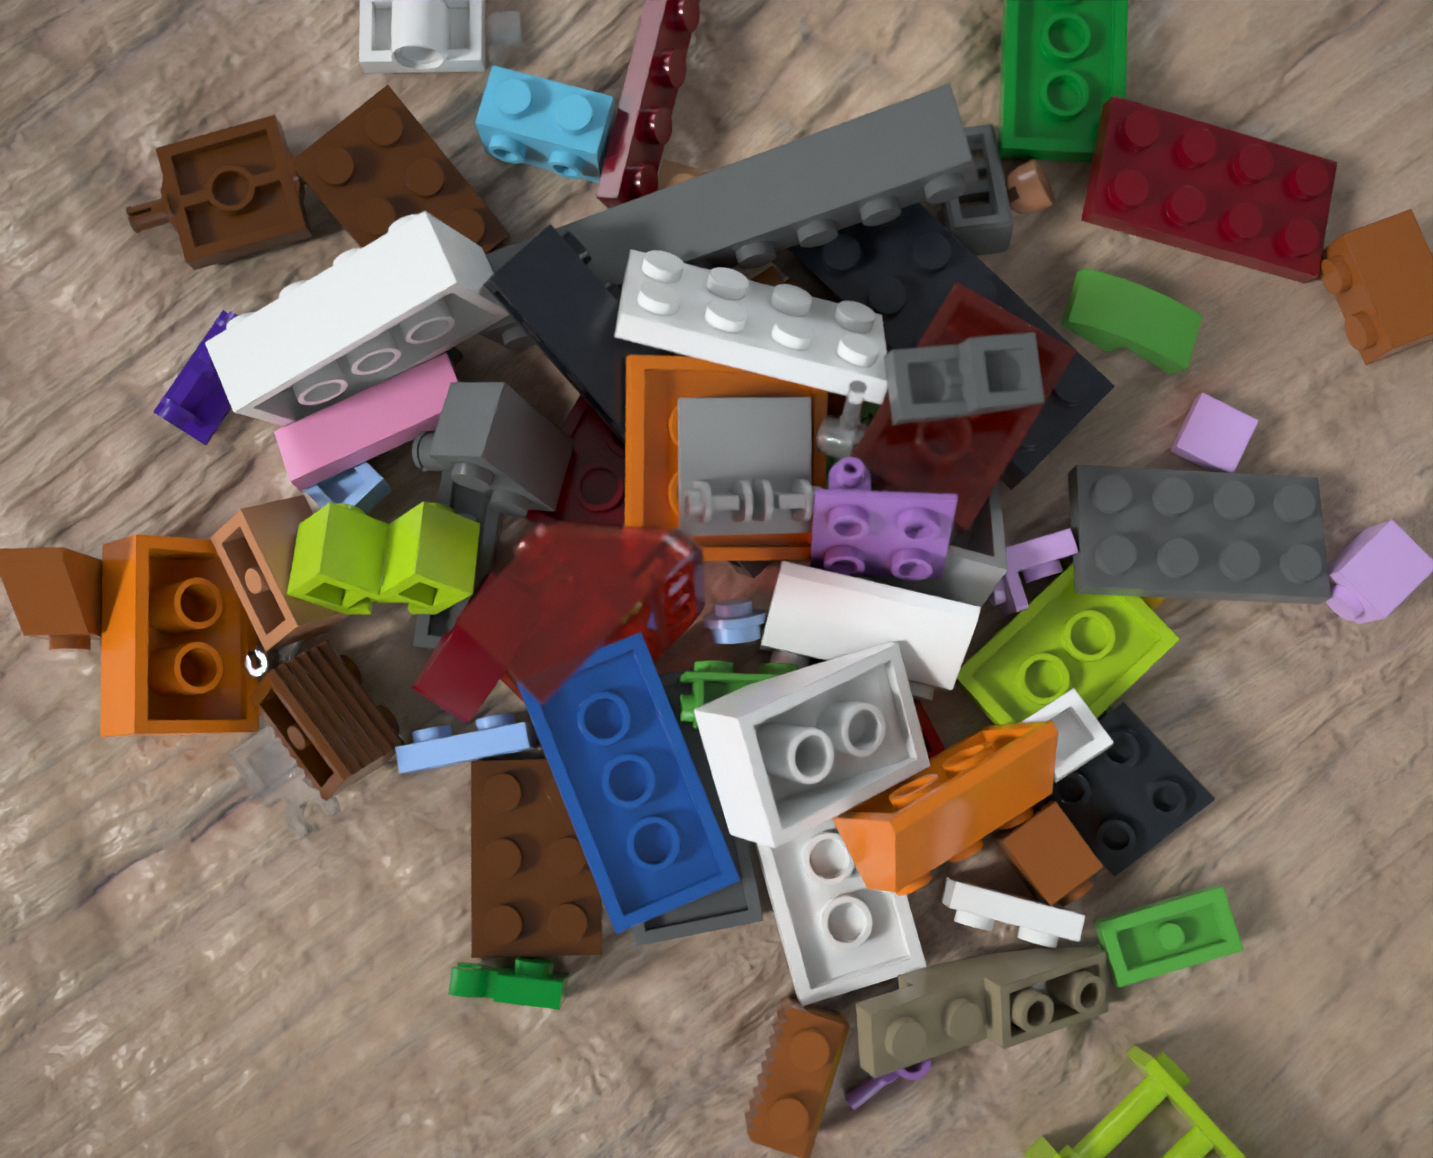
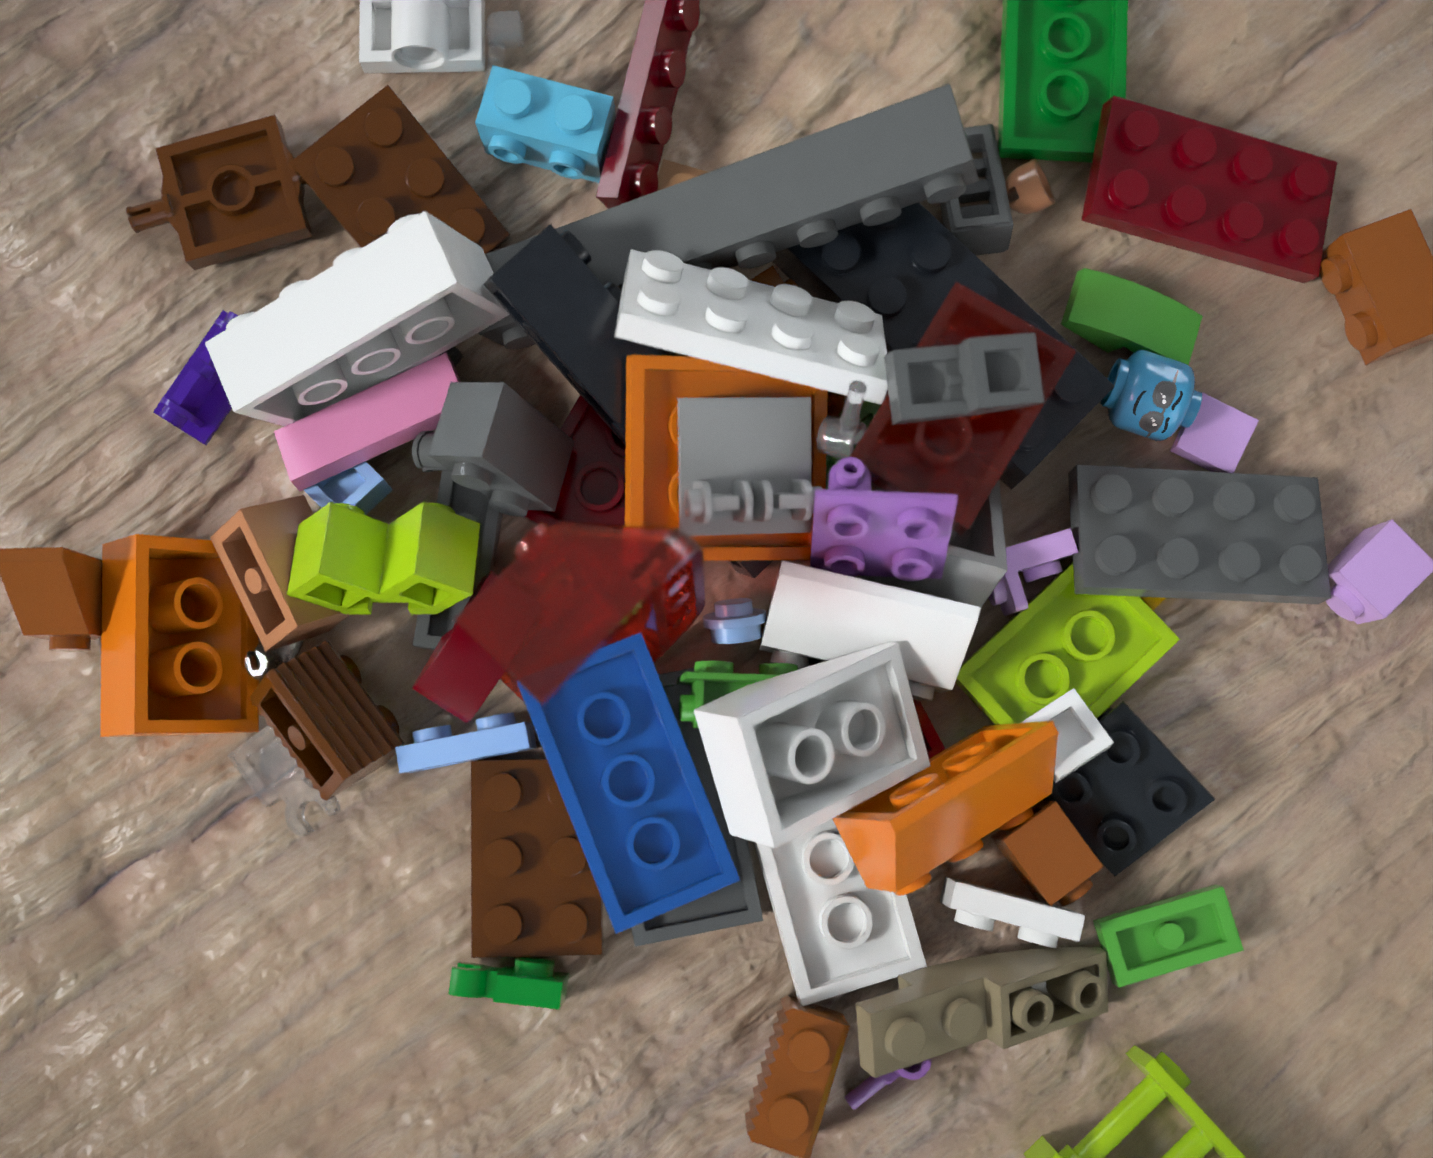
(1152, 395): none -> dark azure head

